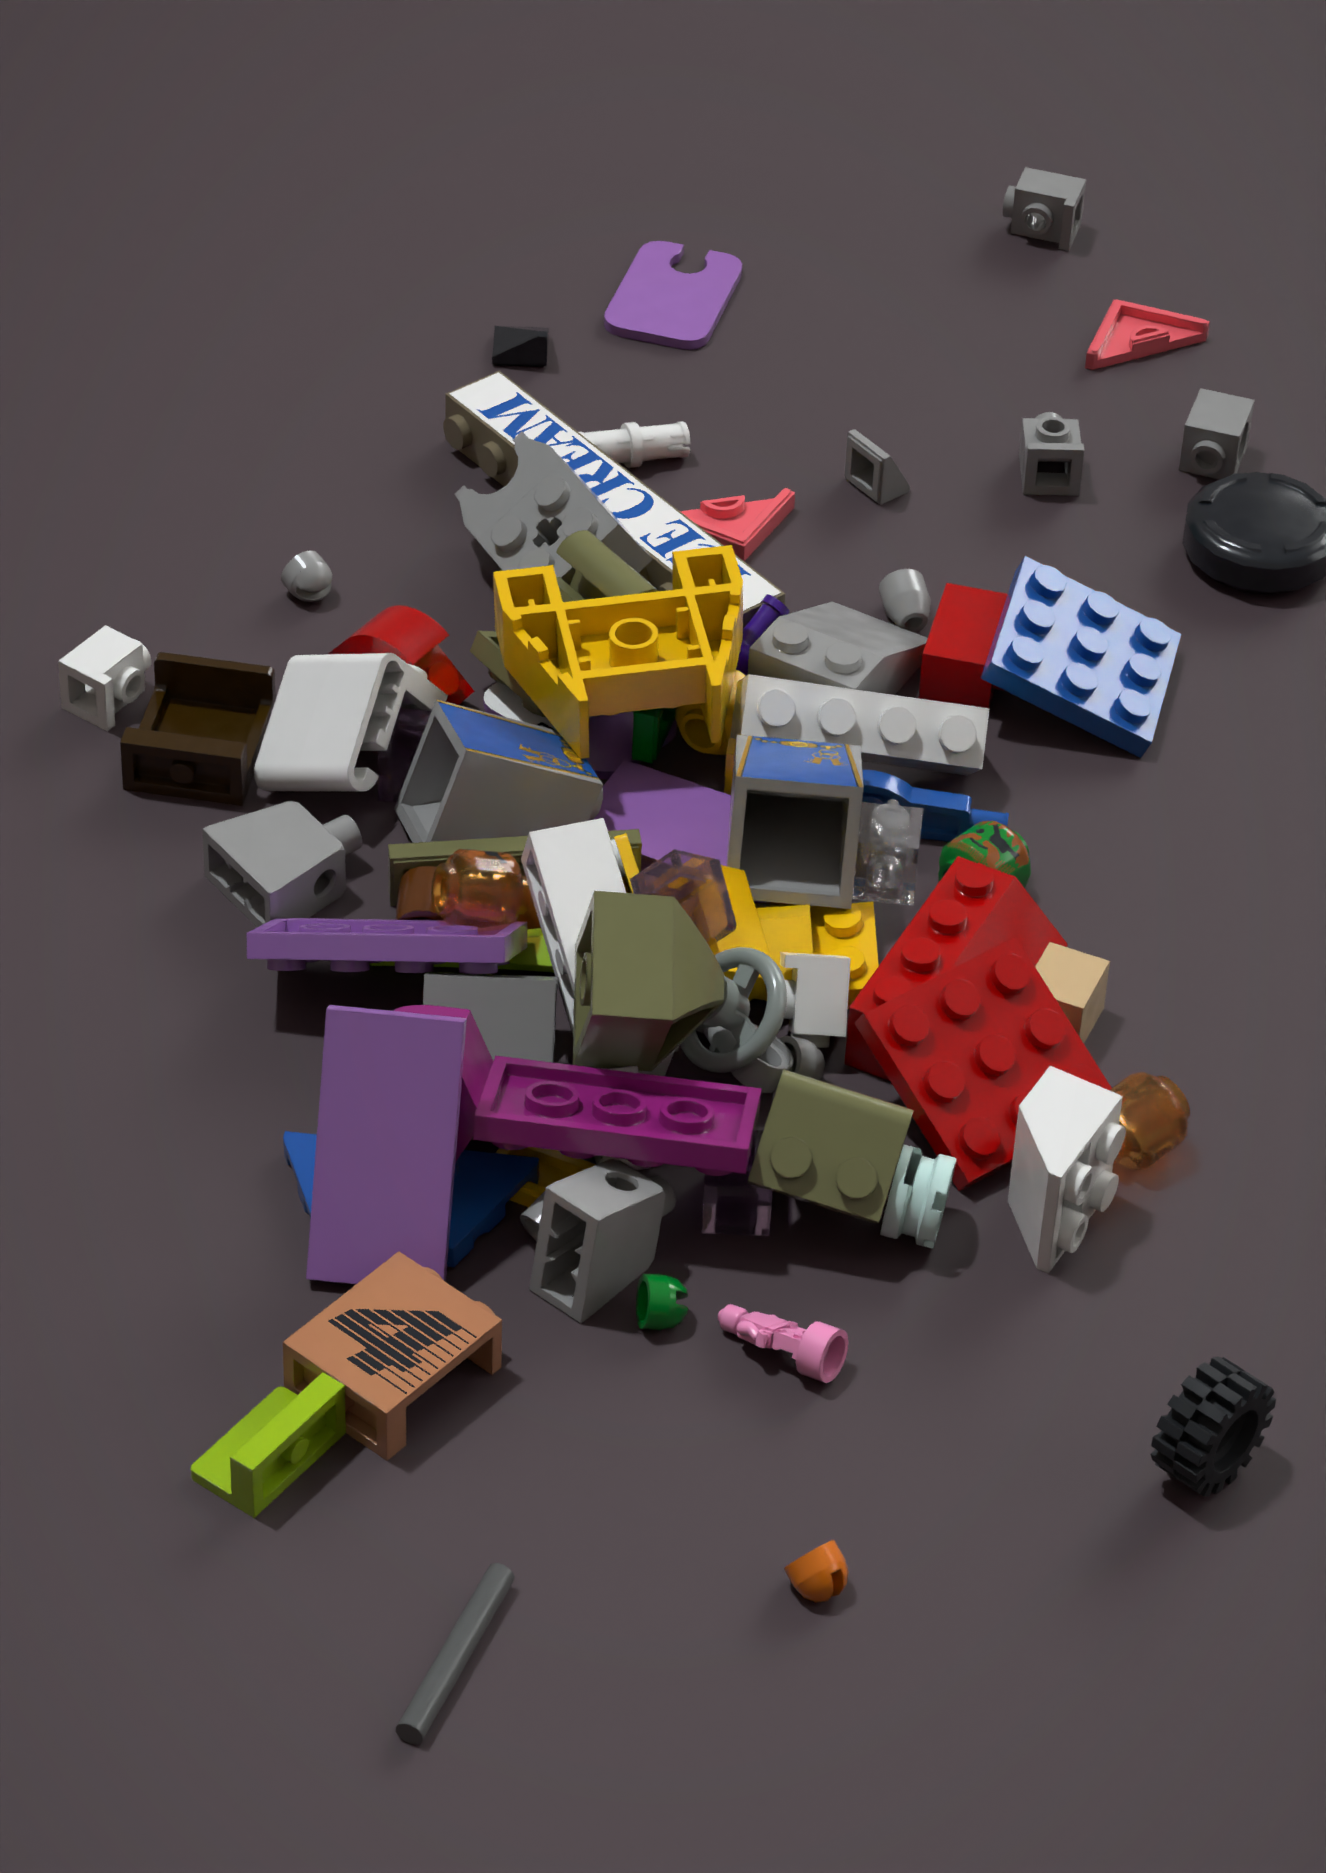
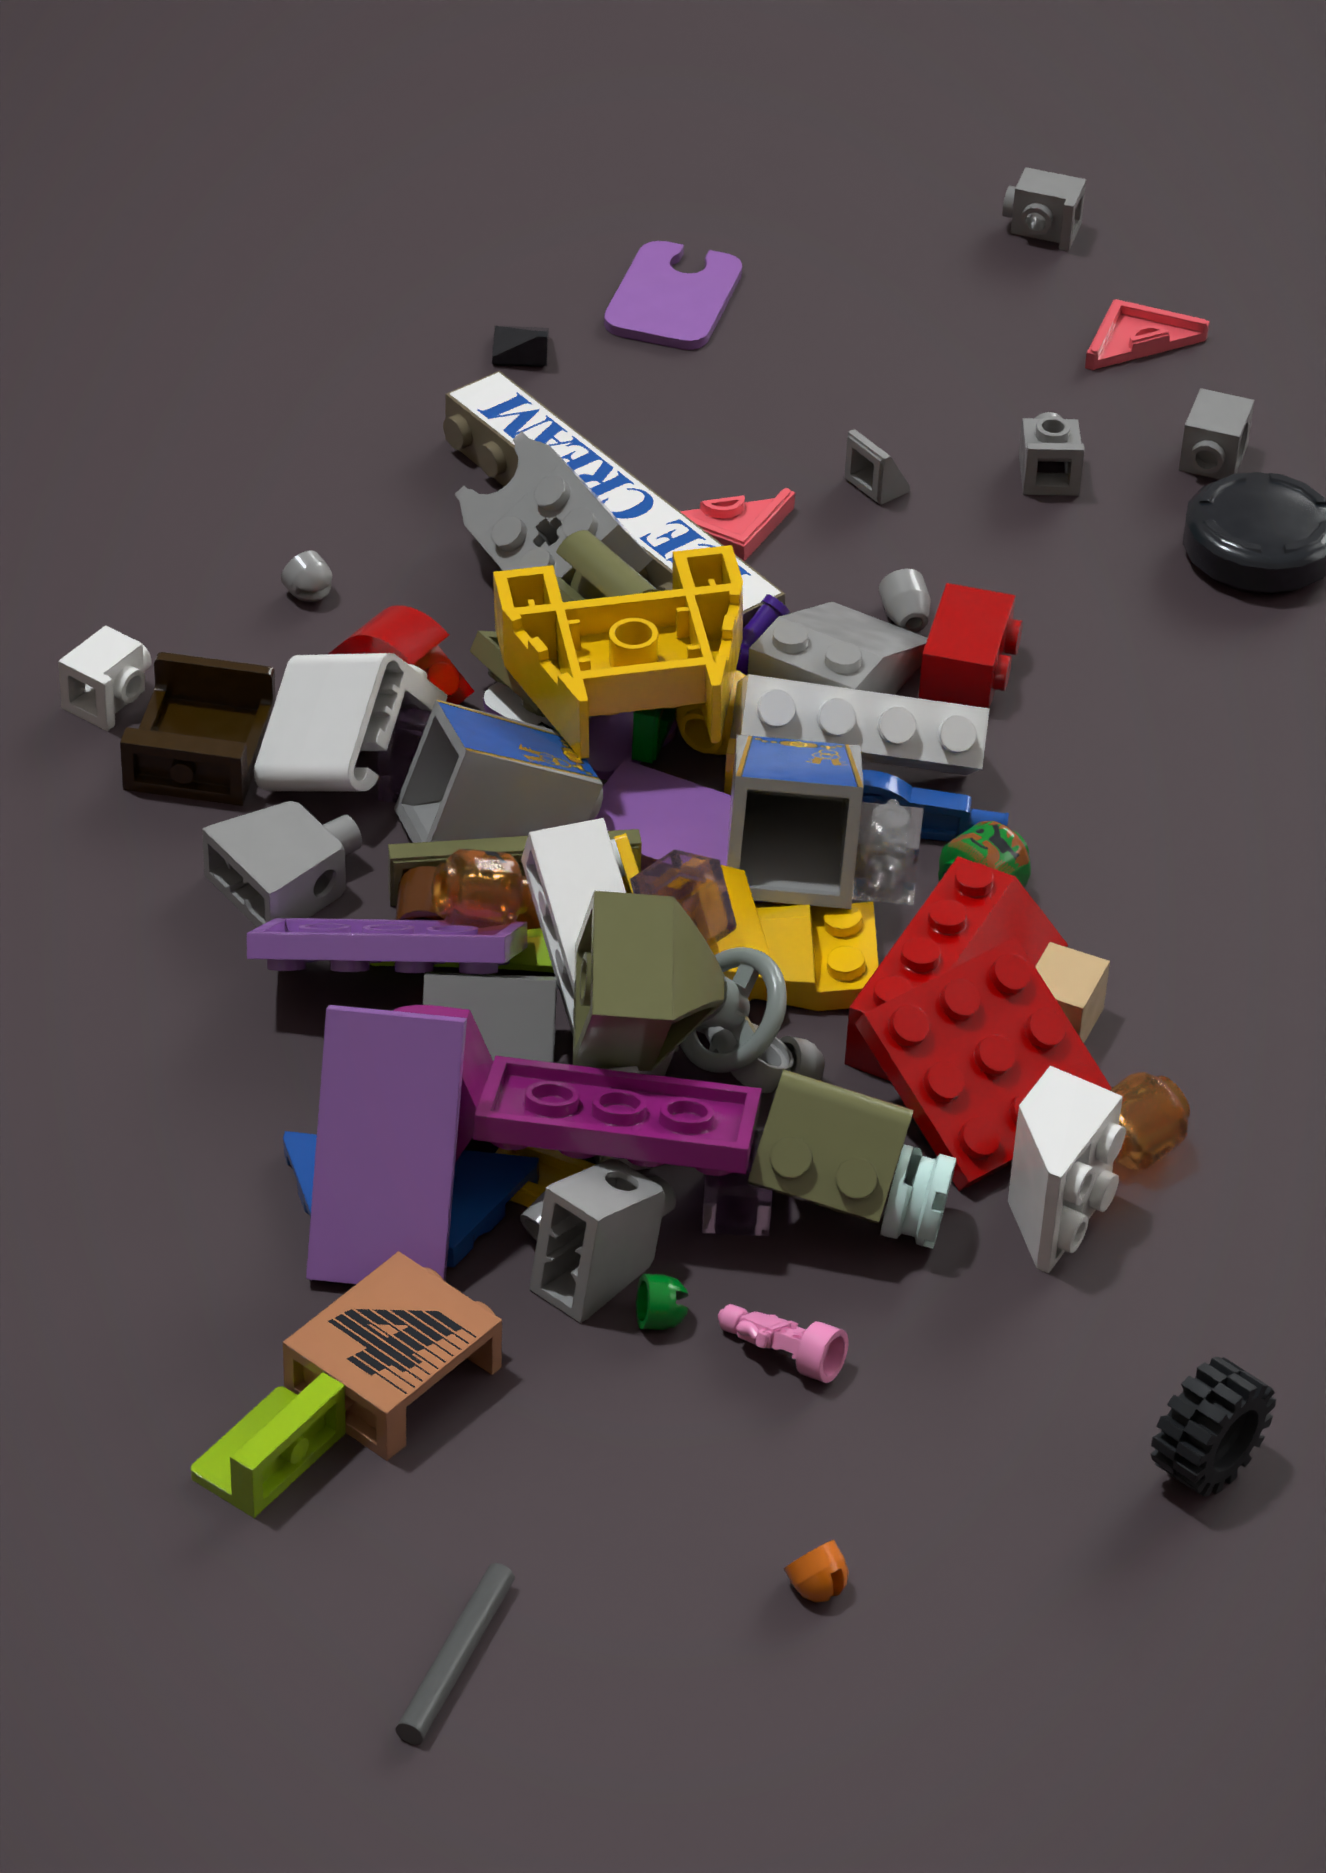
(638, 444): white pin -> none
(817, 996): white brick -> none
(1082, 656): plate -> none

